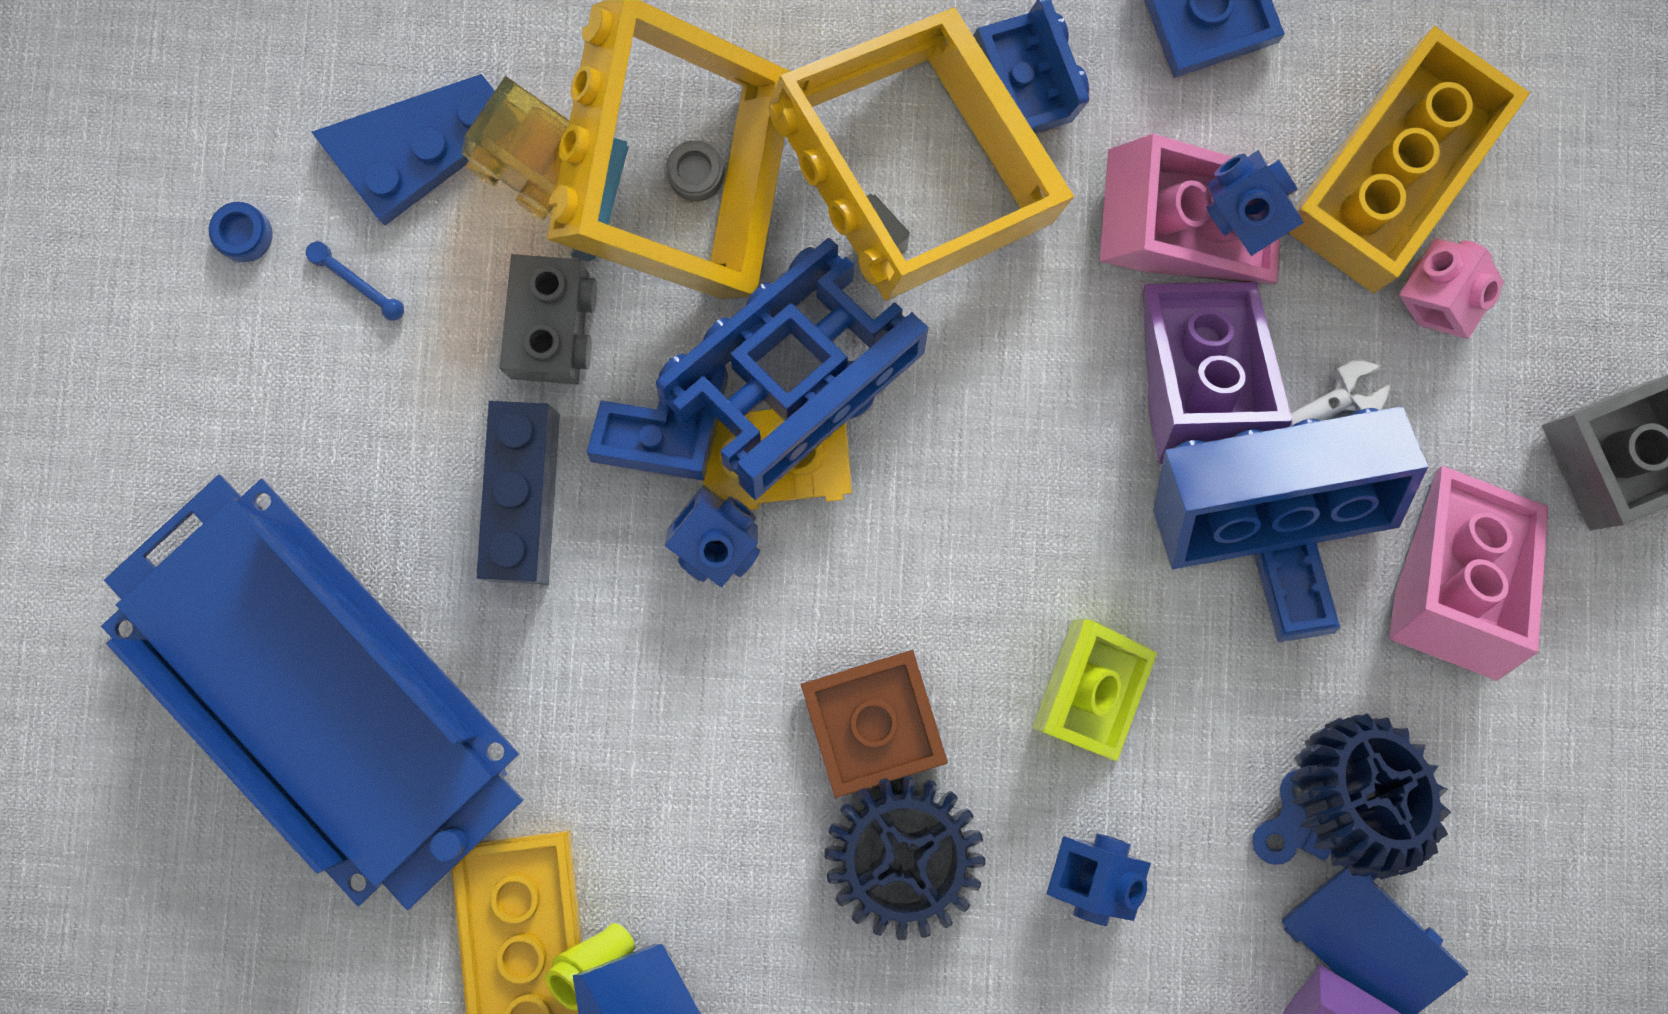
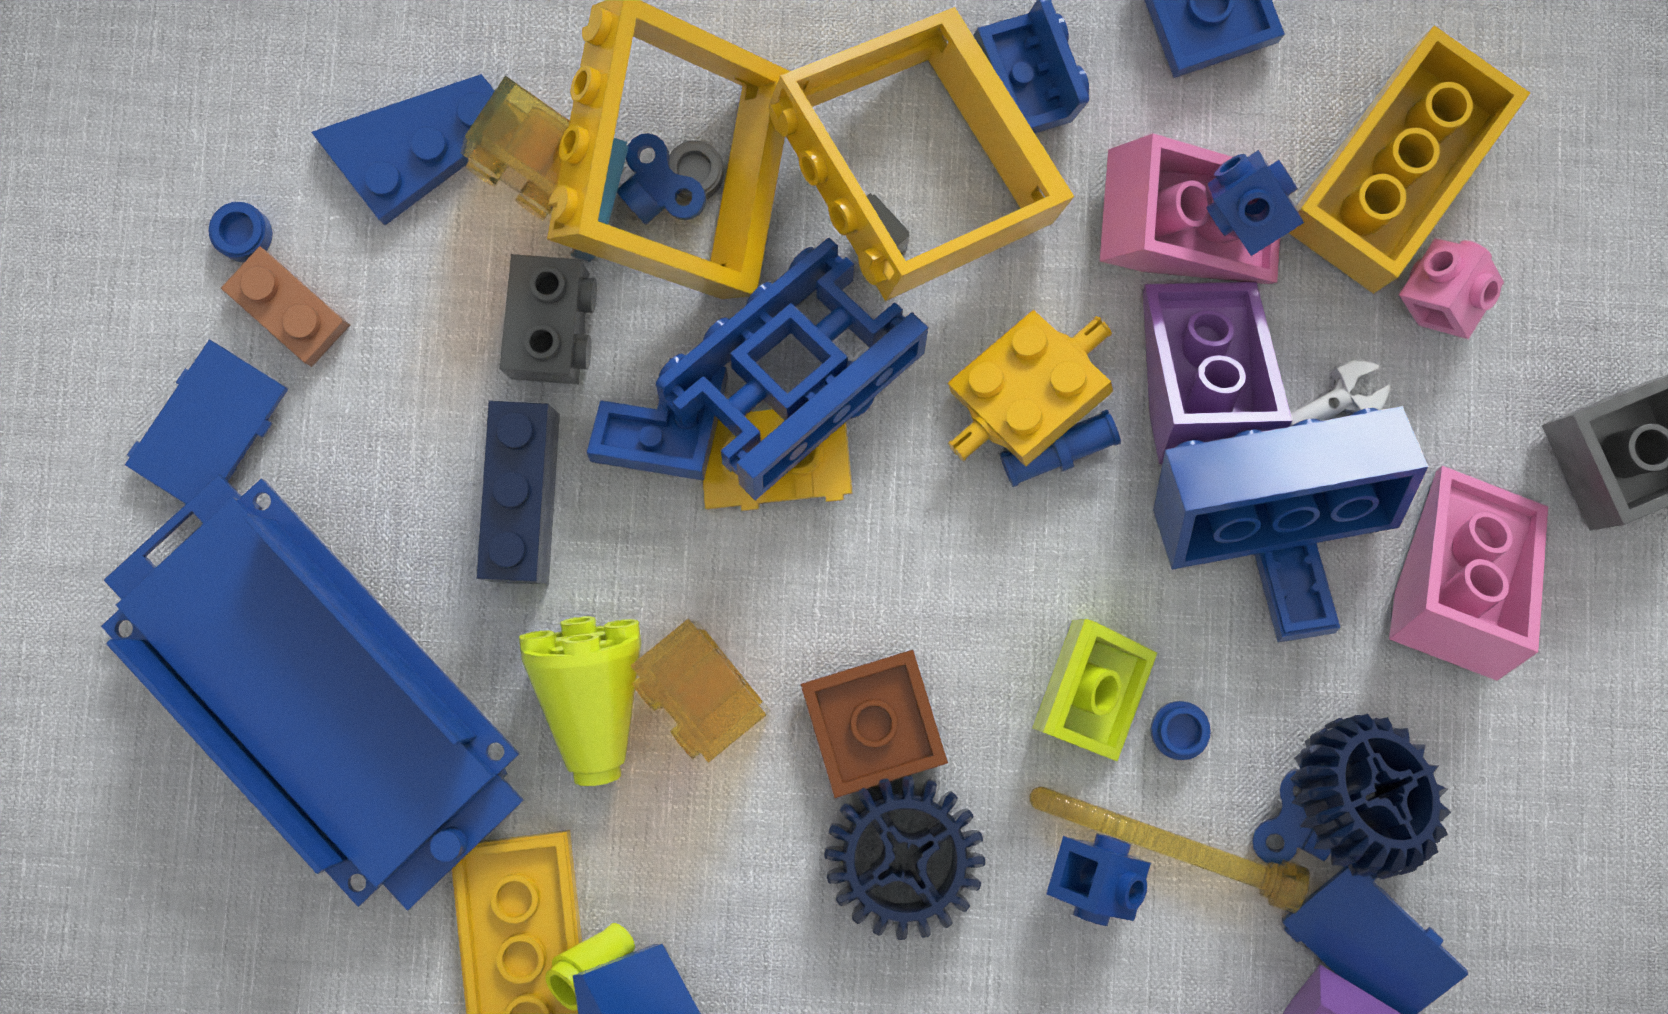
(206, 423): none -> blue piece
(285, 306): none -> nougat plate
(321, 255): blue hinge -> none
(586, 691): none -> neon yellow cone
(656, 185): none -> blue piece
(698, 690): none -> clear yellow brick
(714, 537): blue brick -> none
(1030, 387): none -> yellow plate
(1079, 441): none -> blue pin
(1180, 730): none -> blue plate
(1281, 883): none -> clear yellow piece

